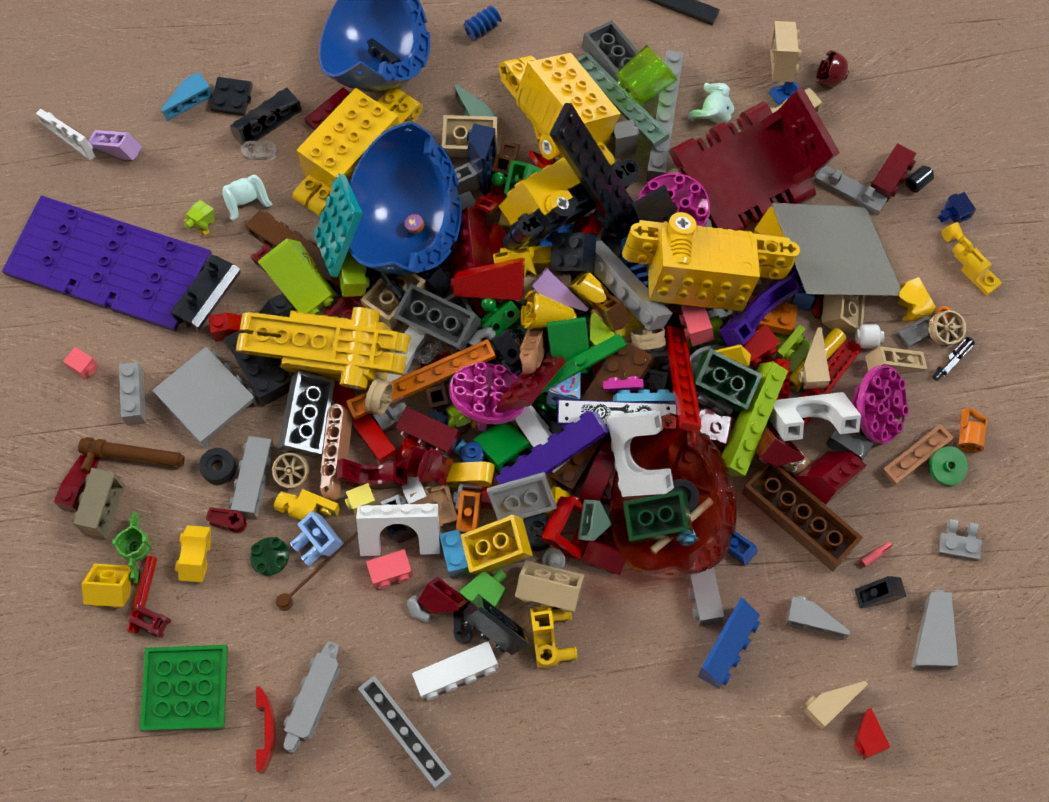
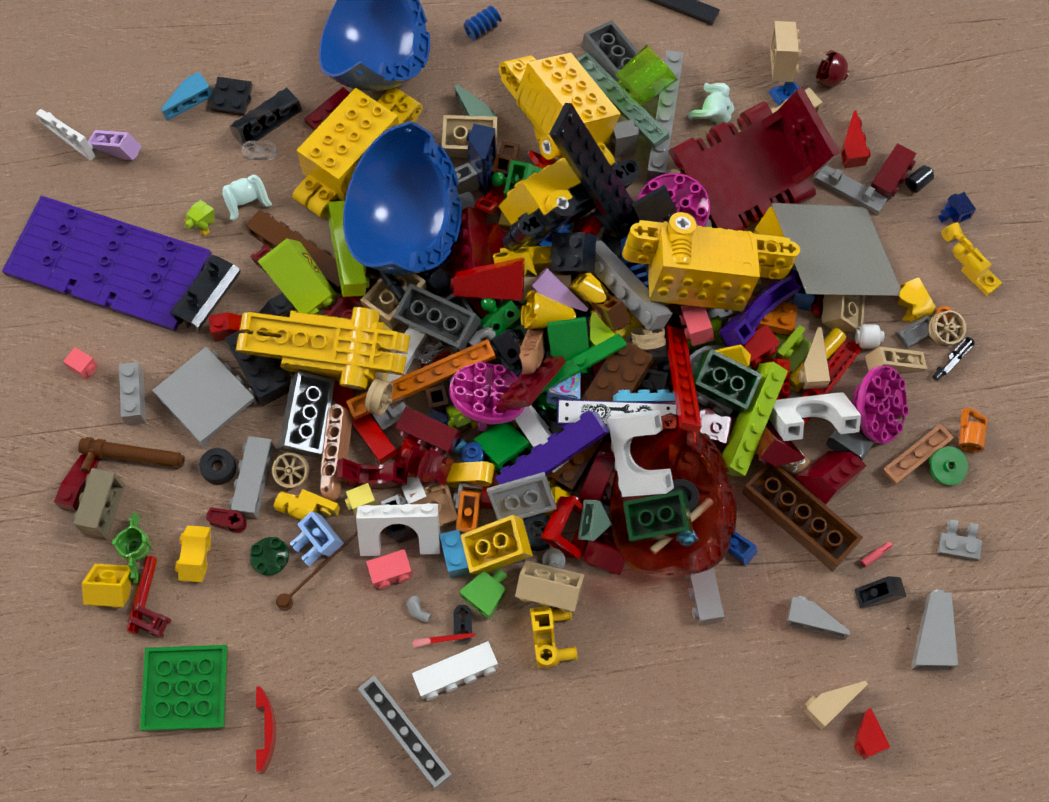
(312, 698): light grey hinge -> none
(337, 224): teal plate -> none
(381, 53): black plate -> none
(414, 224): tile -> none
(431, 640): none -> red sticker
(441, 597): dark red slope -> none
(495, 626): black slope -> none
(614, 384): dark pink plate -> none
(729, 643): blue slope -> none
(854, 149): none -> red slope

